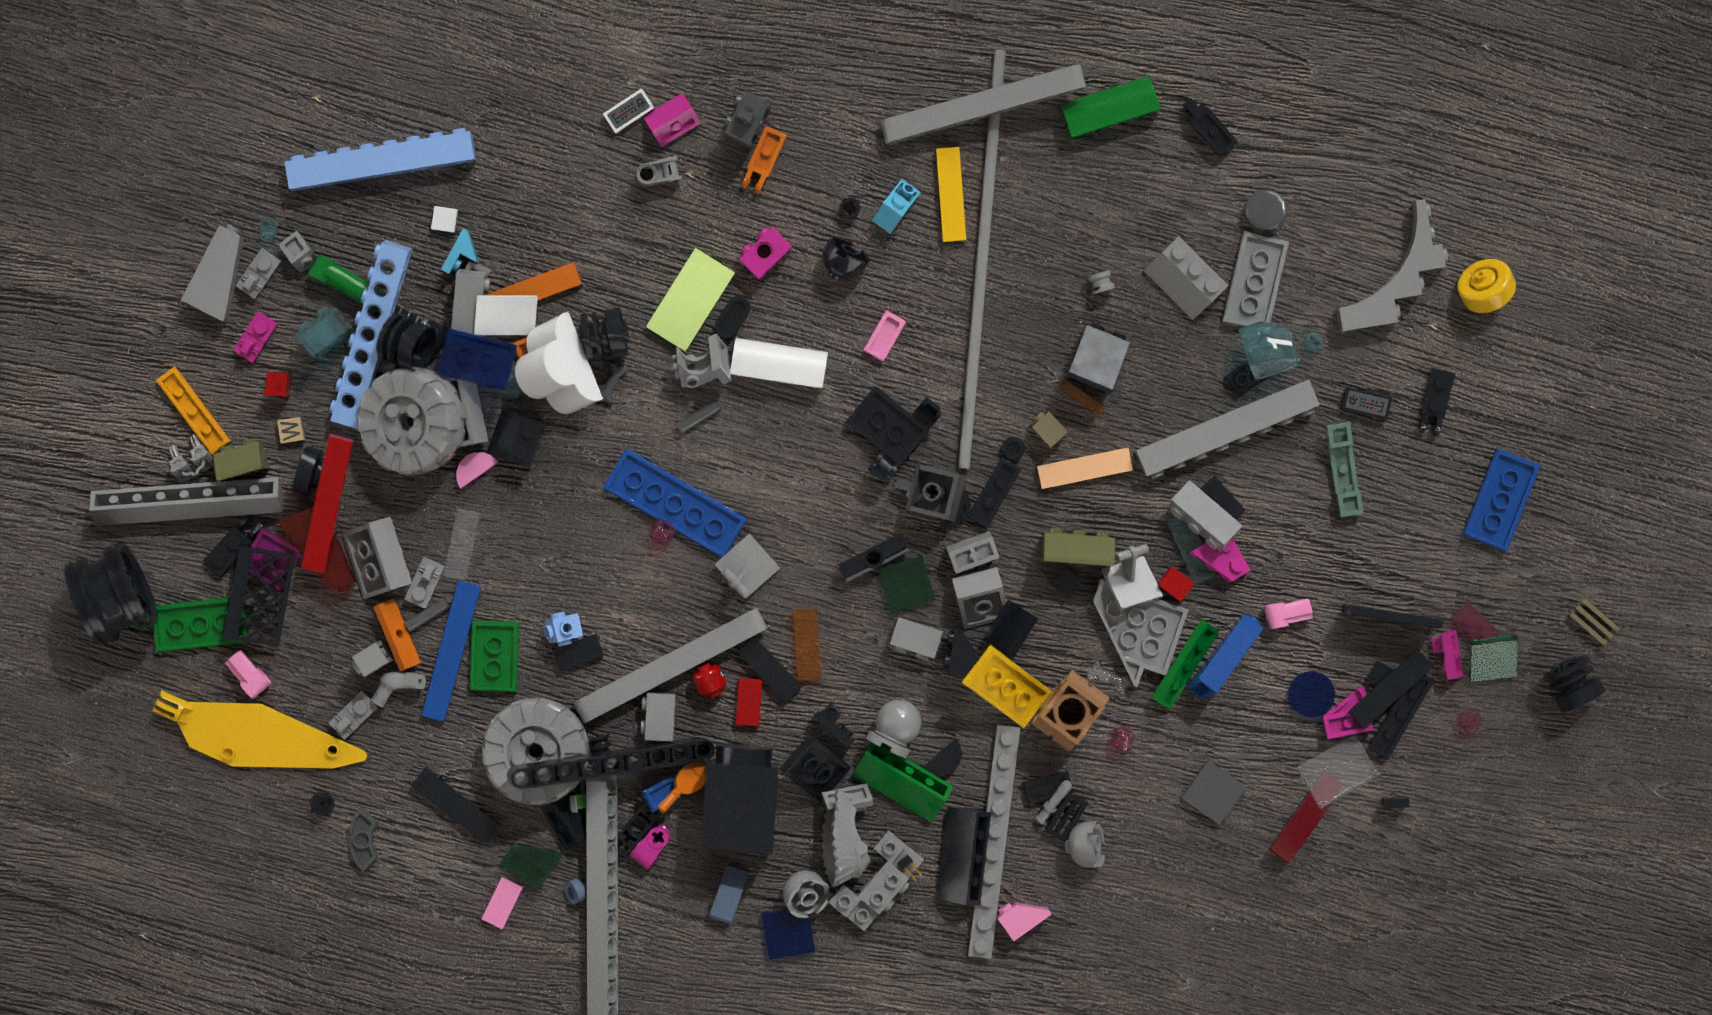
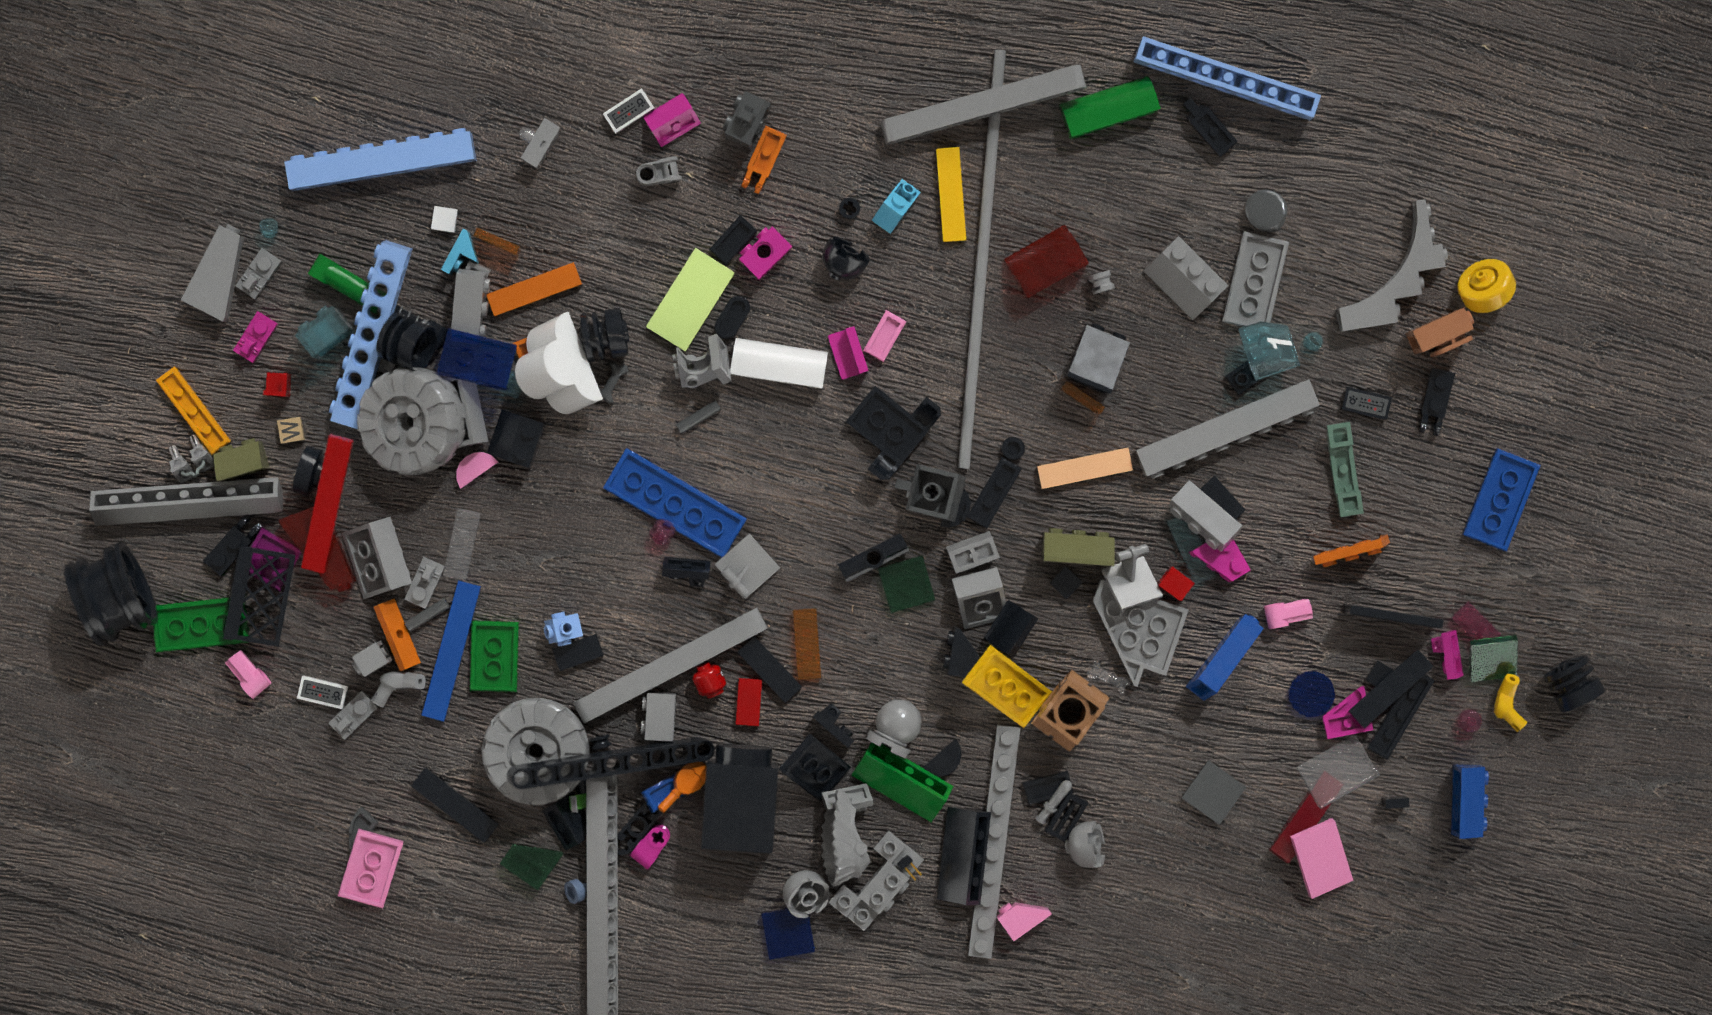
(254, 735): yellow wing -> none
(298, 252): light grey bracket -> none
(322, 692): none -> tile
(322, 803): black tile -> none
(370, 868): none -> bright pink tile
(497, 241): none -> clear orange tile
(502, 902): bright pink tile -> none
(505, 314): white sticker -> none
(539, 142): none -> light grey piece
(693, 569): none -> black hinge
(728, 894): sand blue slope -> none
(733, 240): none -> black tile
(848, 353): none -> dark pink panel
(915, 638): light grey brick -> none
(1046, 261): none -> clear red slope
(1048, 428): dark tan brick -> none
(1122, 739): clear pink piece -> none
(1185, 664): green plate -> none
(1227, 78): none -> light blue brick
(1321, 858): none -> bright pink tile
(1350, 553): none -> orange wing
(1442, 333): none -> nougat brick
(1469, 801): none -> blue slope
(1504, 702): none -> yellow arm
(1608, 634): dark tan tile -> none

